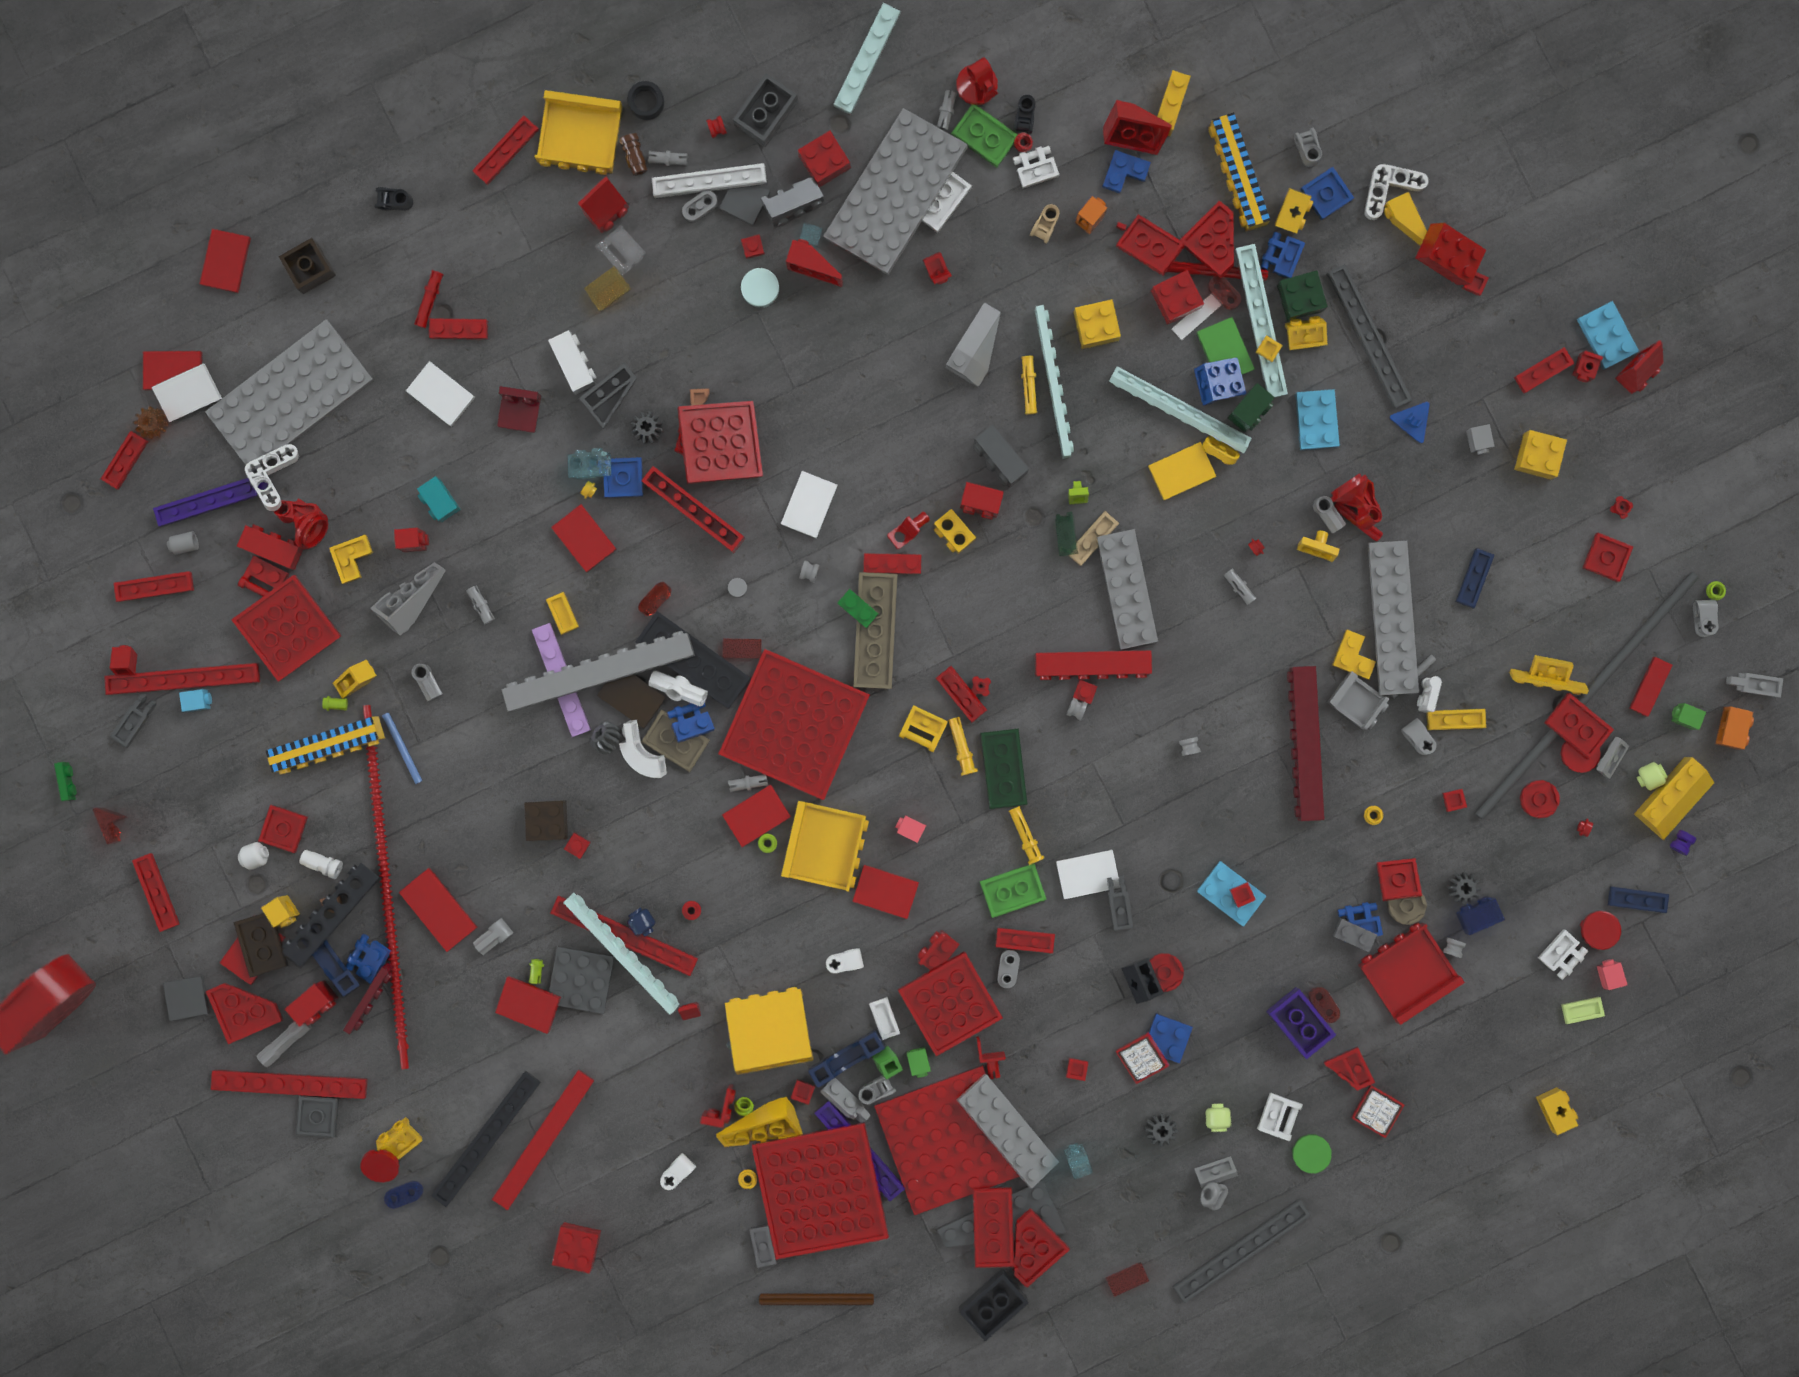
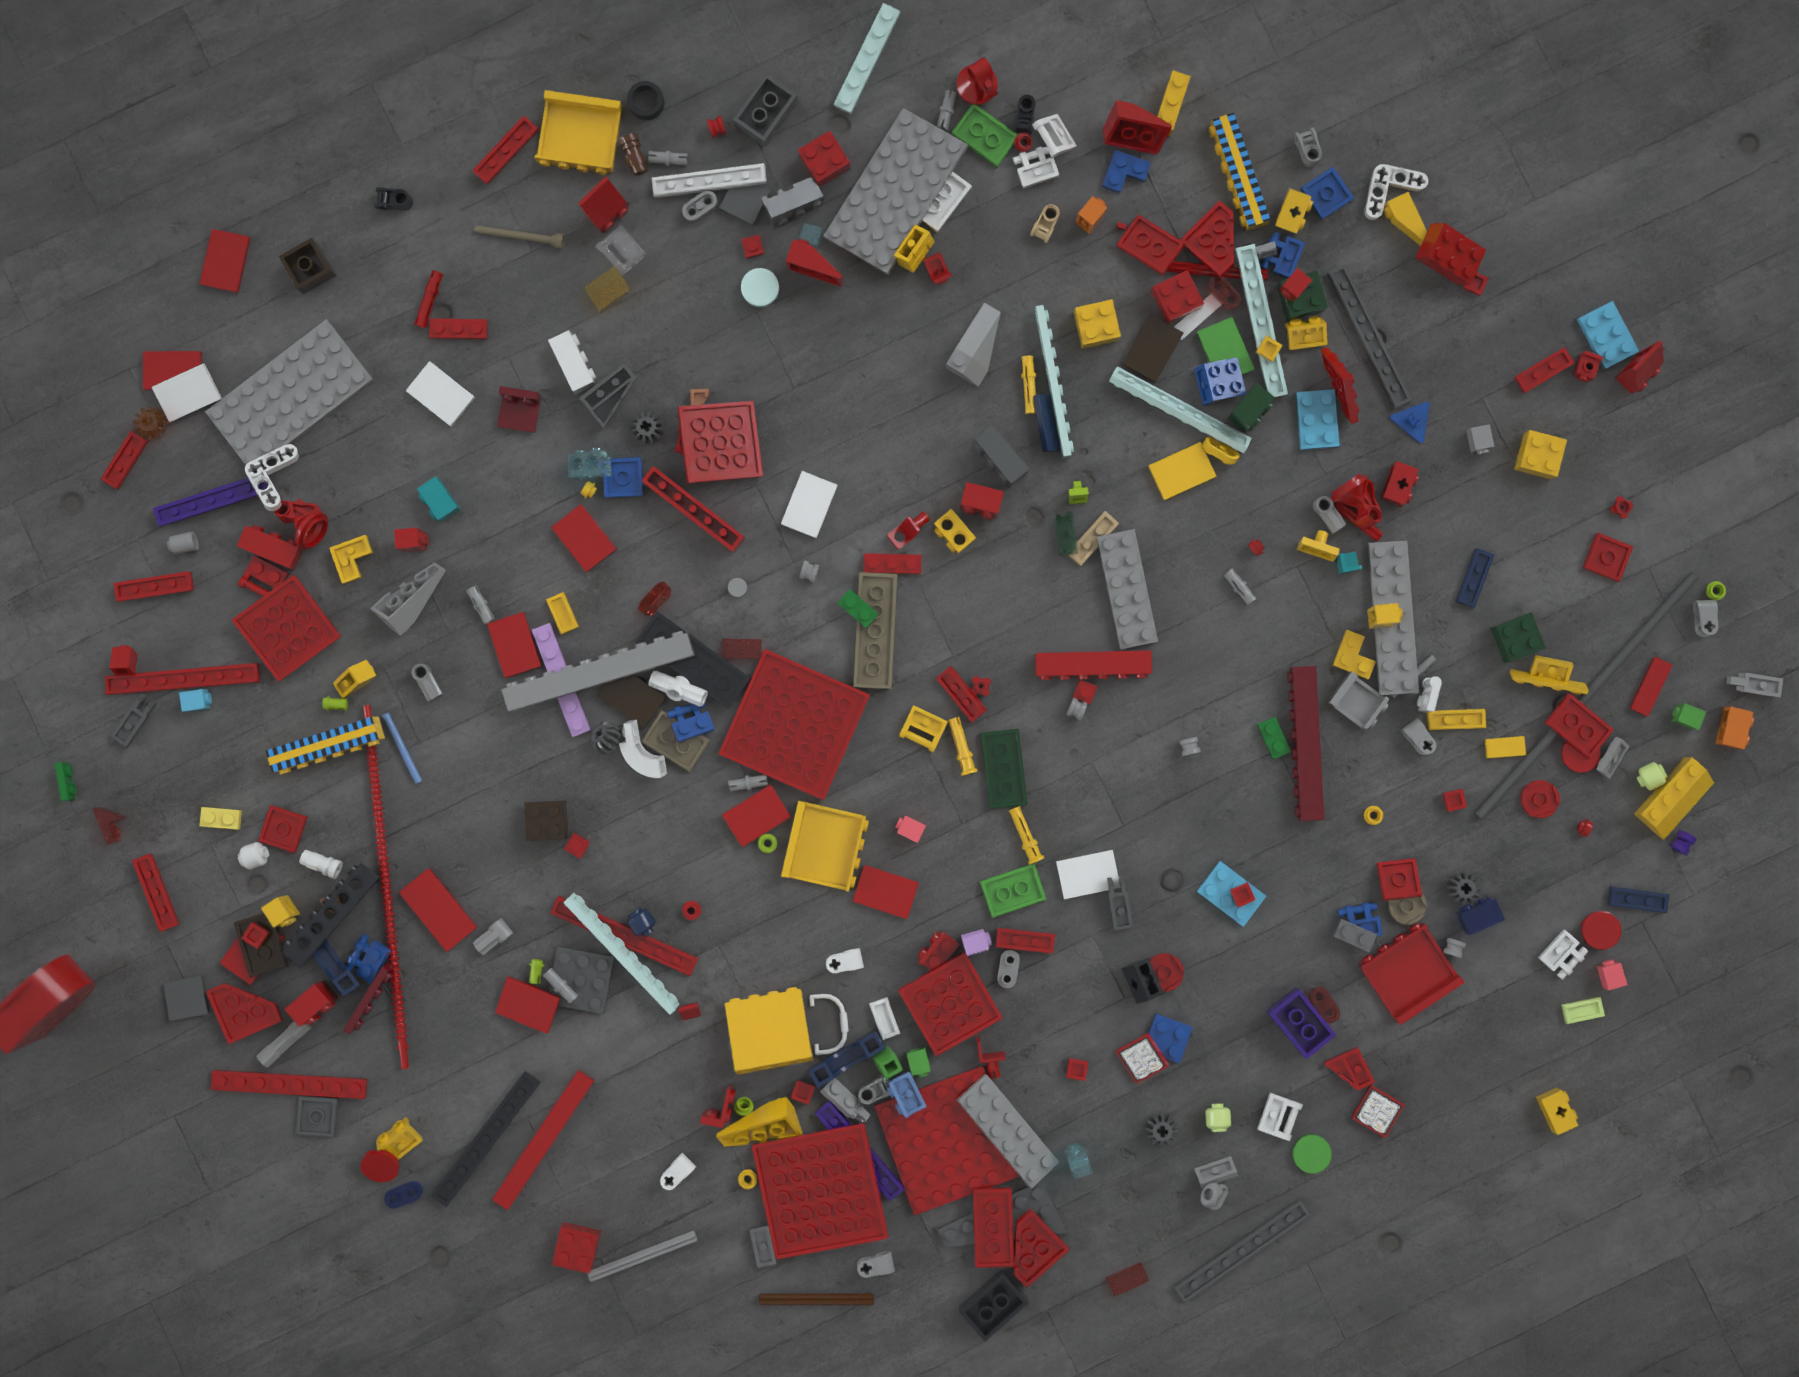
(220, 818): none -> light yellow plate
(255, 935): none -> red plate
(514, 645): none -> red tile
(557, 240): none -> dark tan piece
(560, 985): none -> light grey pin
(642, 1256): none -> light grey axle
(843, 1023): none -> white piece
(879, 1264): none -> light grey piece
(906, 1094): none -> medium blue bracket
(914, 248): none -> yellow brick
(976, 941): none -> lavender brick
(1046, 423): none -> dark blue tile
(1059, 134): none -> white plate
(1152, 348): none -> dark brown tile
(1266, 250): none -> light grey tile
(1273, 737): none -> green plate
(1295, 285): none -> red brick
(1342, 383): none -> red plate
(1347, 562): none -> teal panel
(1384, 615): none -> yellow brick
(1391, 491): none -> red brick
(1505, 747): none -> yellow tile
(1518, 637): none -> dark green brick

